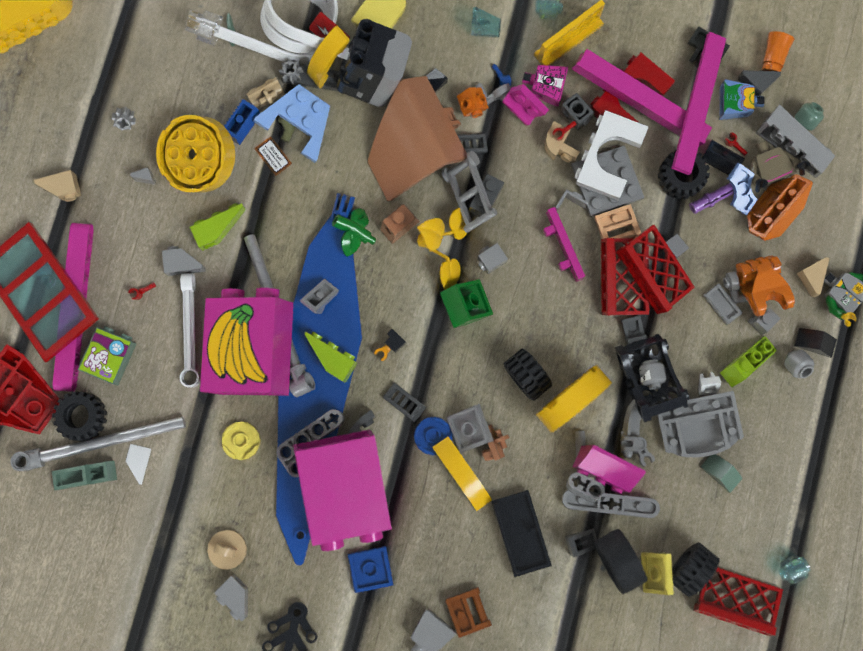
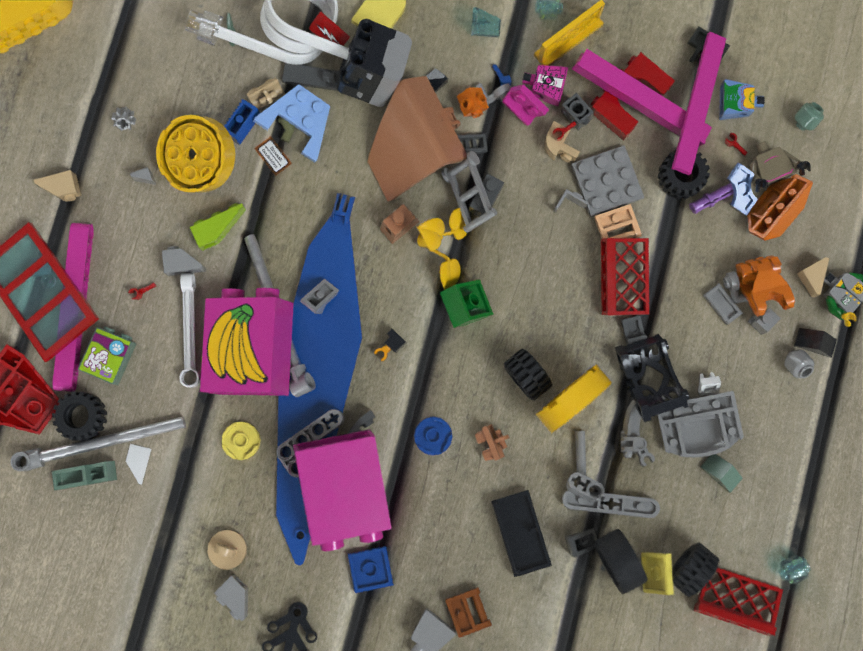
(292, 67): light grey gear -> none
(325, 55): yellow slope -> none
(333, 361): lime slope -> none
(354, 231): green plant -> none
(418, 410): dark grey slope -> none
(462, 473): yellow slope -> none
(469, 428): light grey tile -> none
(491, 258): light grey brick -> none
(571, 259): dark pink hinge -> none
(607, 469): dark pink slope -> none
(610, 128): white arch -> none
(652, 374): light grey head -> none
(654, 293): red fence -> none
(677, 245): light grey slope -> none
(721, 157): black slope -> none
(748, 362): lime slope -> none
(759, 79): dark grey slope -> none
(777, 50): orange plant -> none
(786, 132): light grey wedge -> none

